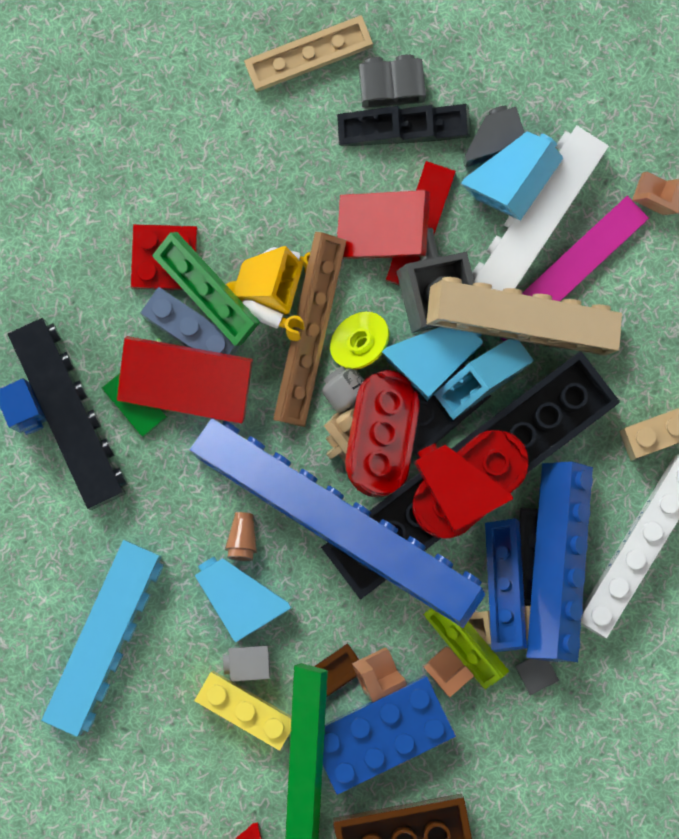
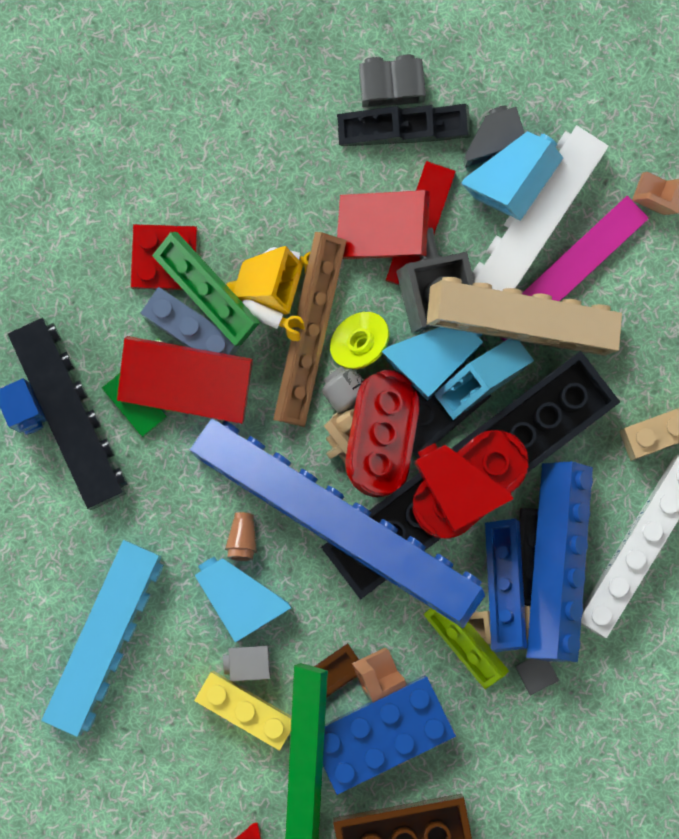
(308, 53): tan plate -> none
(448, 671): nougat panel -> none

